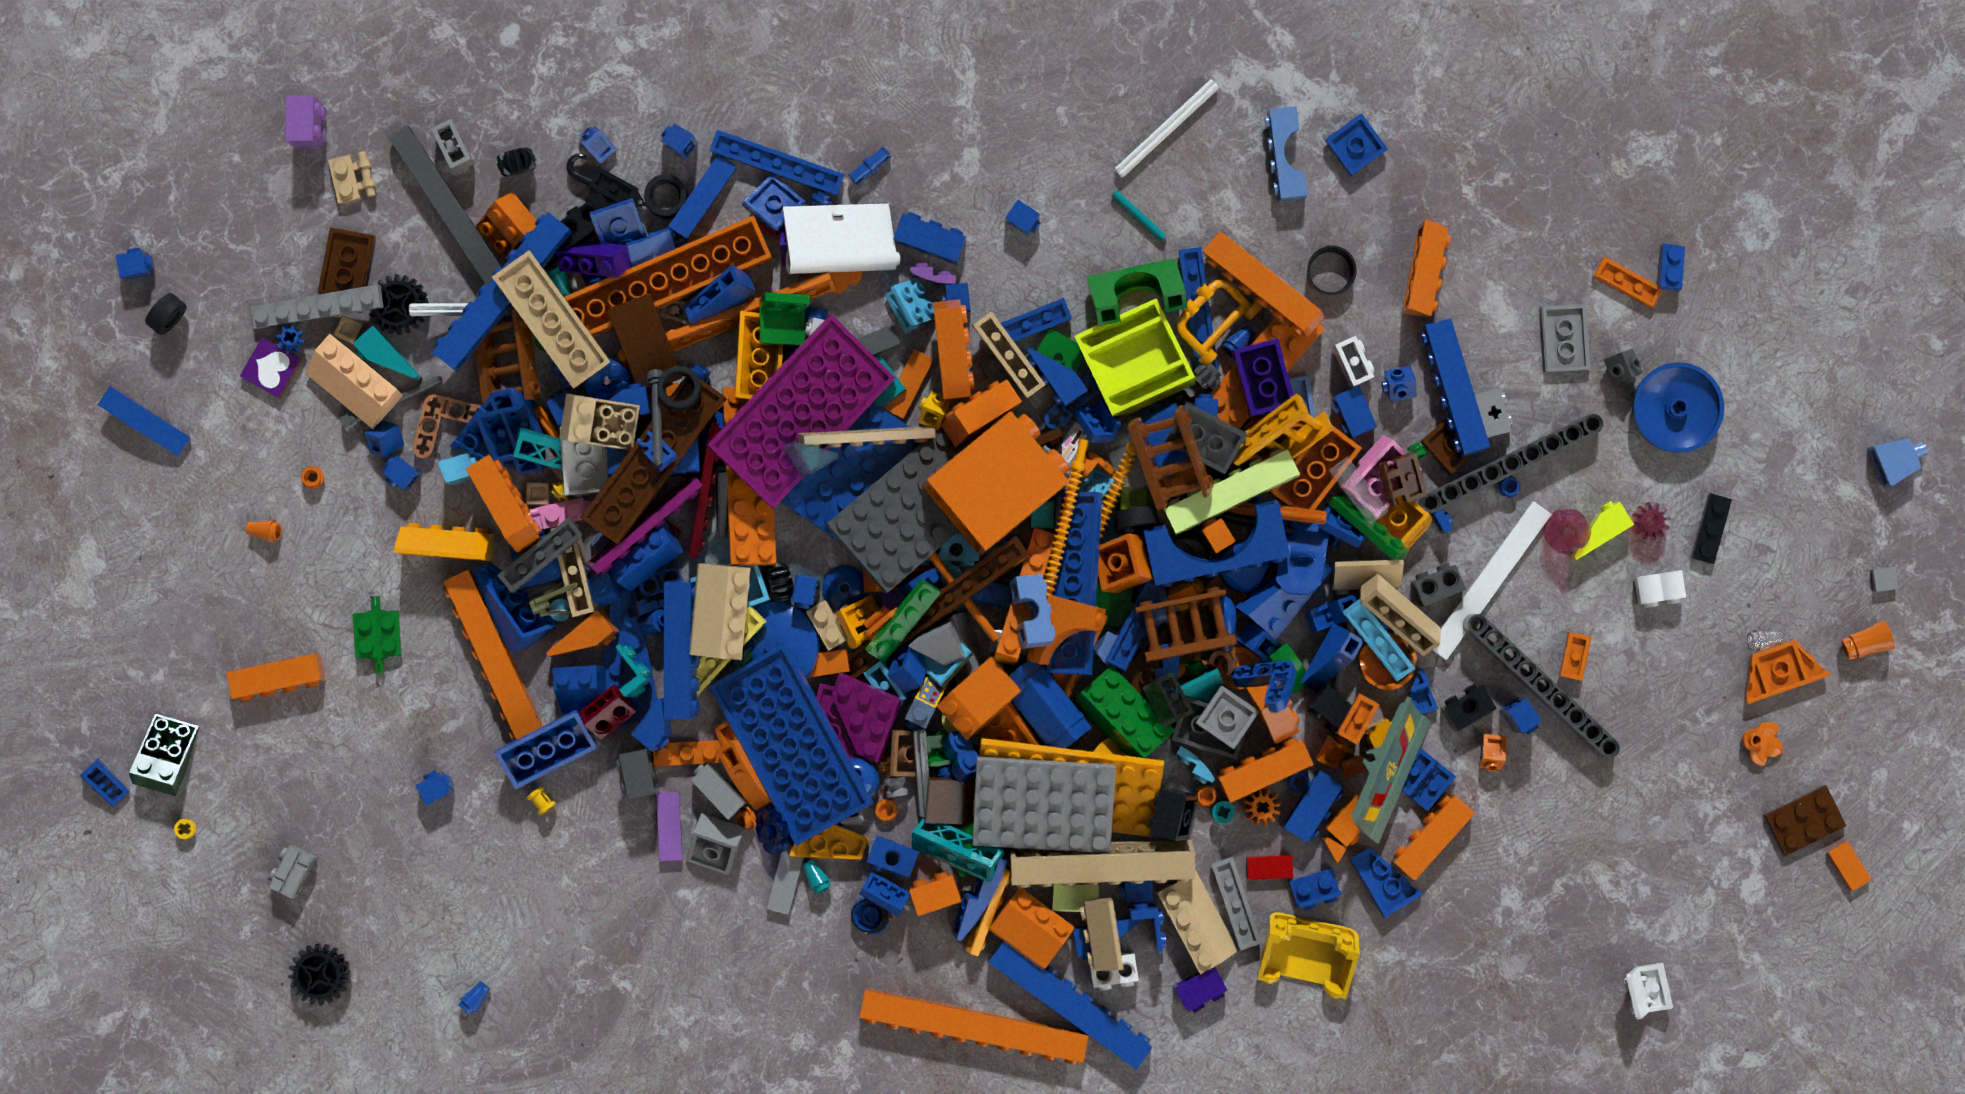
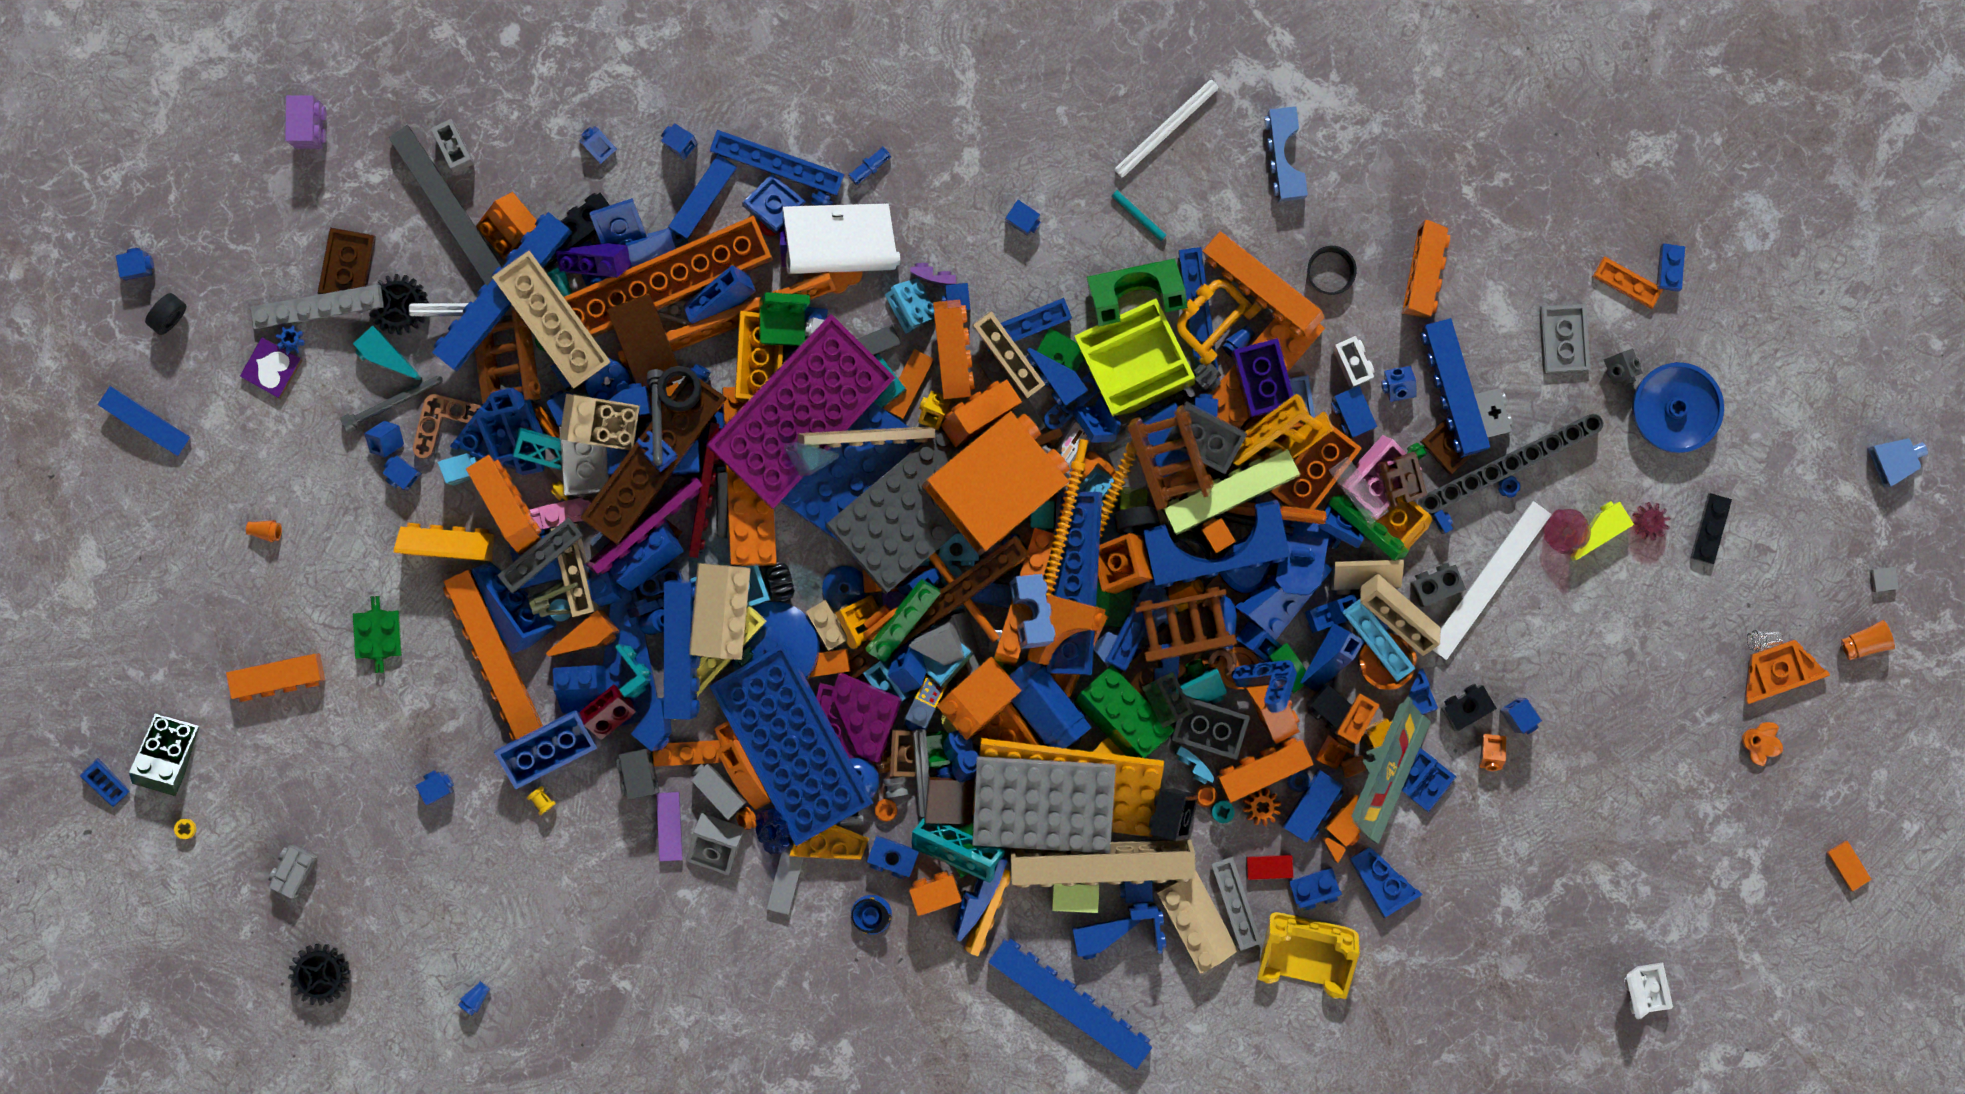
(306, 474): orange plate -> none
(345, 178): tan plate -> none
(348, 329): tan tile -> none
(352, 381): light nougat slope -> none
(516, 162): black gear -> none
(538, 493): tan tile -> none
(604, 182): black plate -> none
(654, 183): black tyre -> none
(805, 591): blue brick -> none
(816, 878): teal cone -> none
(884, 893): blue bracket -> none
(930, 238): blue brick -> none
(973, 1025): orange brick -> none
(1031, 928): orange slope -> none
(1102, 934): tan slope -> none
(1114, 976): white brick -> none
(1200, 988): dark purple brick -> none
(1227, 717): light grey plate -> none
(1356, 144): blue plate -> none
(1432, 836): orange brick -> none
(1551, 690): dark grey beam -> none
(1575, 656): orange plate -> none
(1660, 587): white brick -> none
(1805, 820): reddish brown plate -> none

